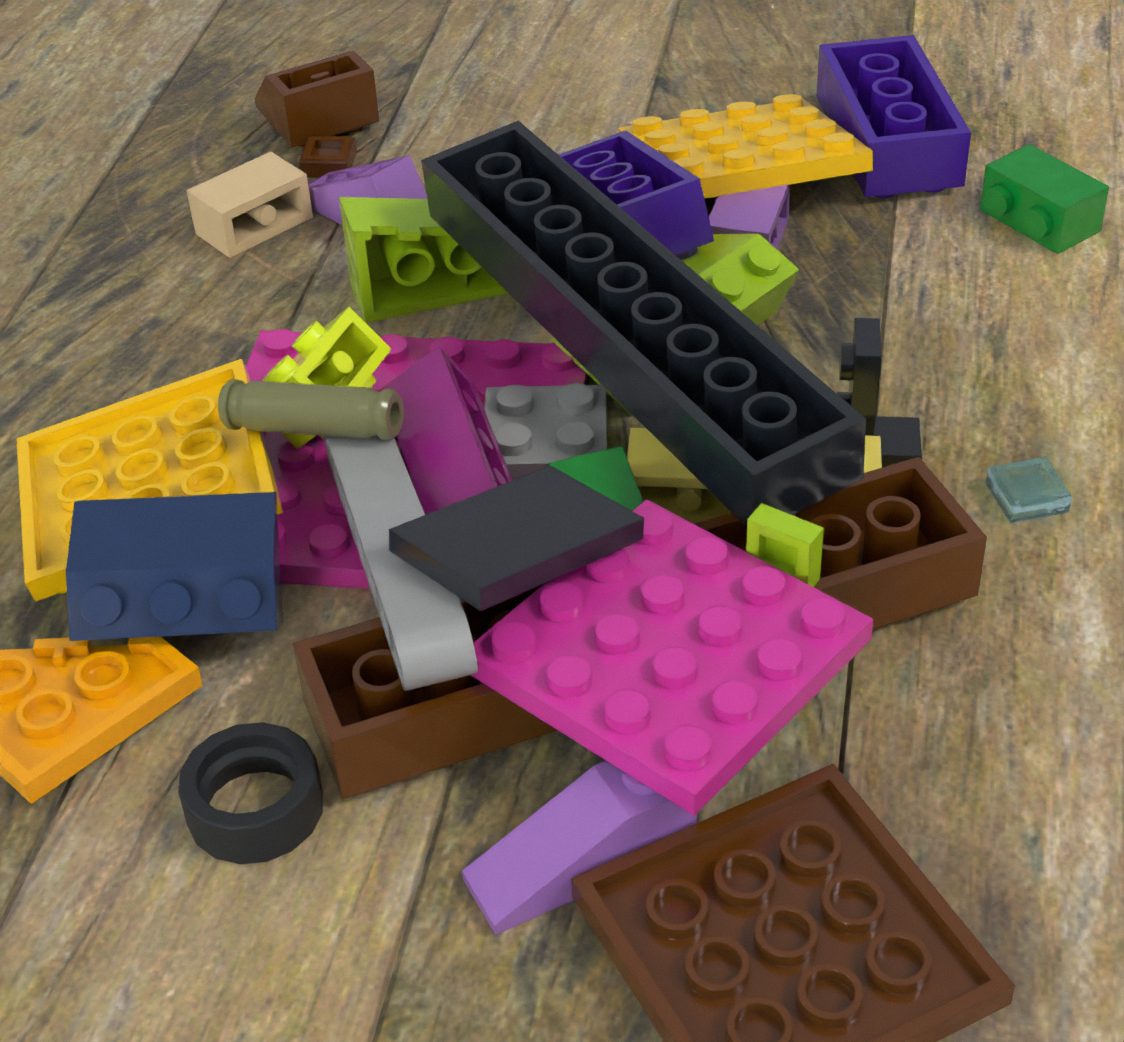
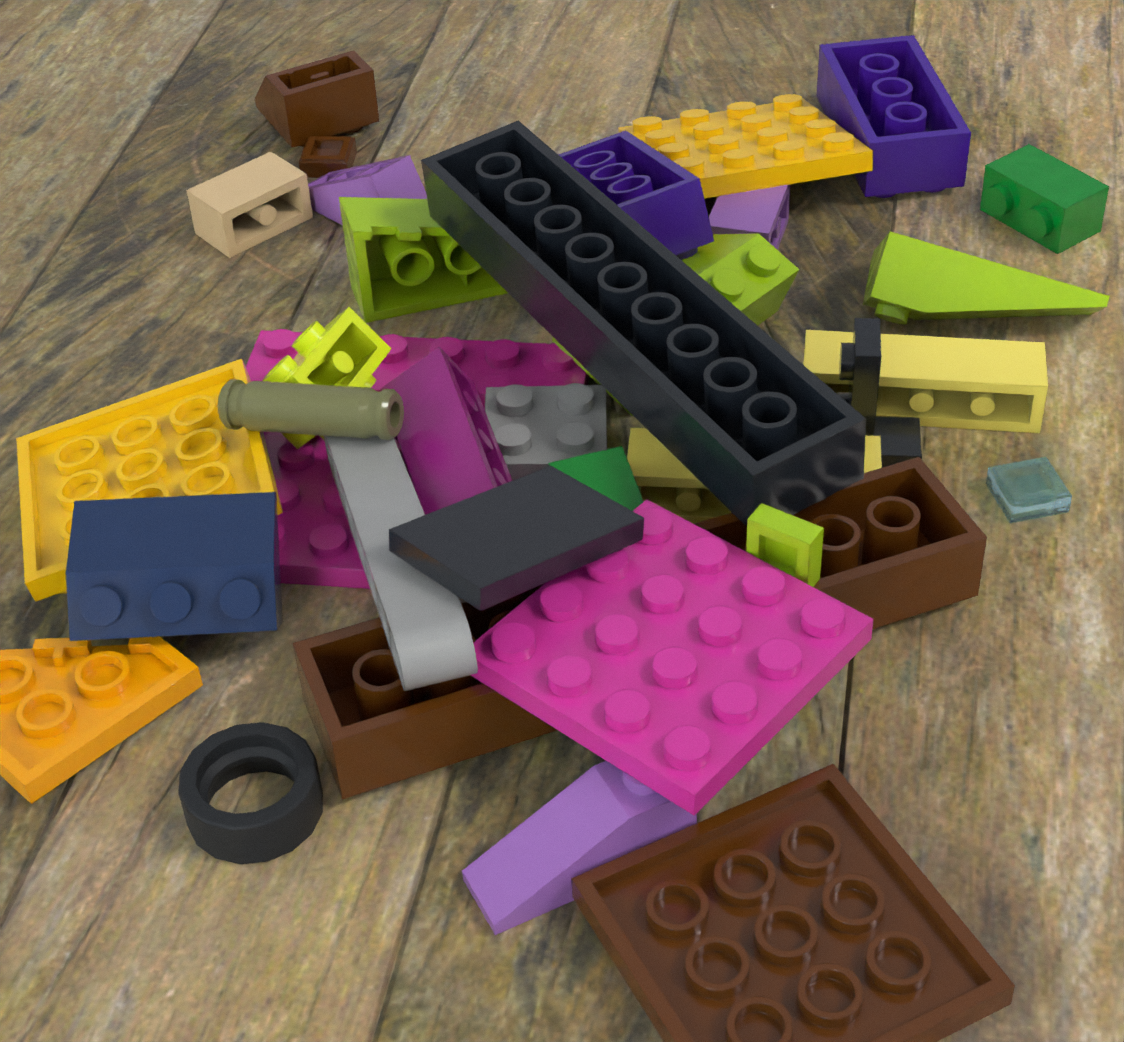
(940, 283): none -> lime wedge
(947, 379): none -> light yellow brick

